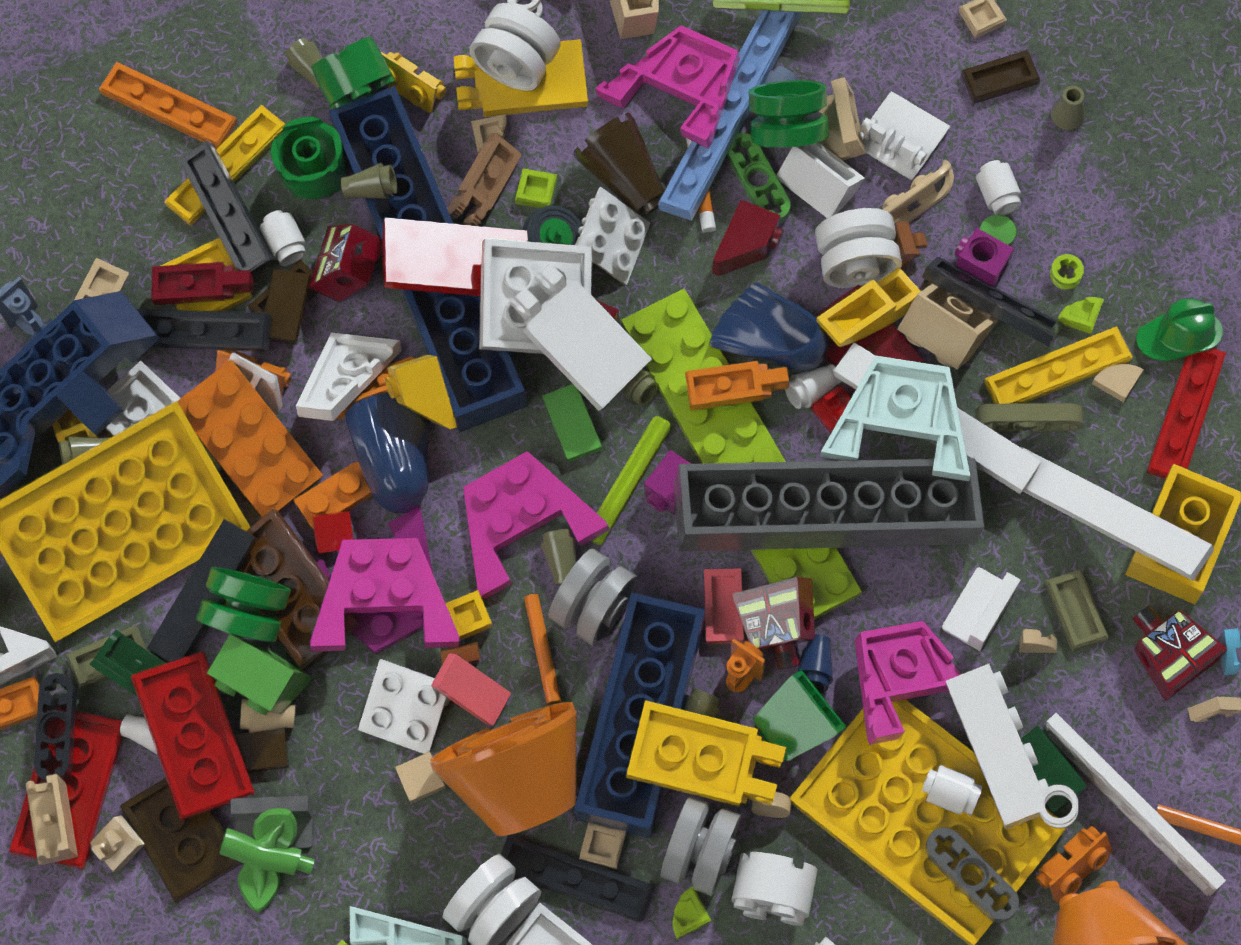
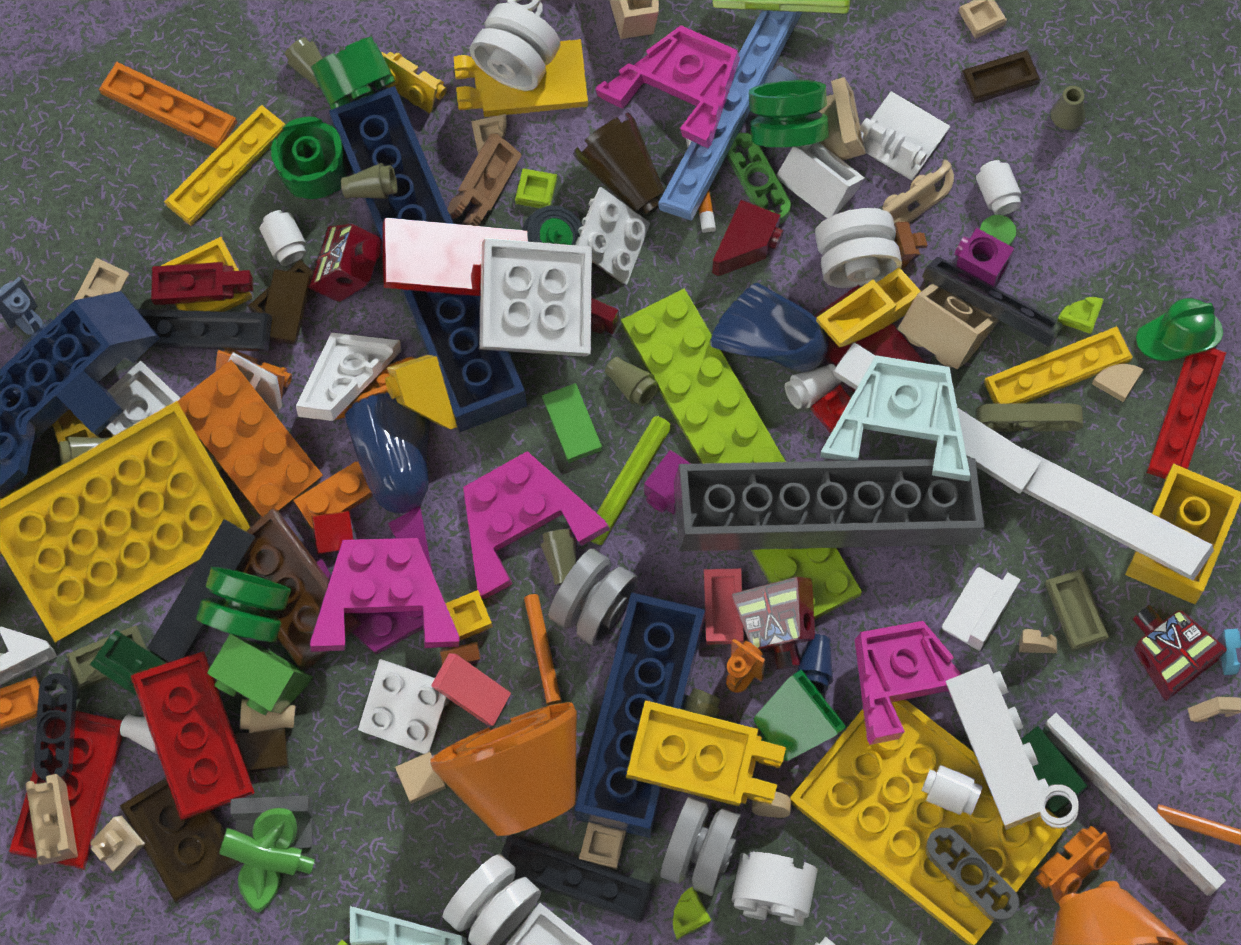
(226, 209): black tile -> none
(580, 337): white tile -> none
(733, 384): orange hinge -> none
(1070, 261): lime bush -> none

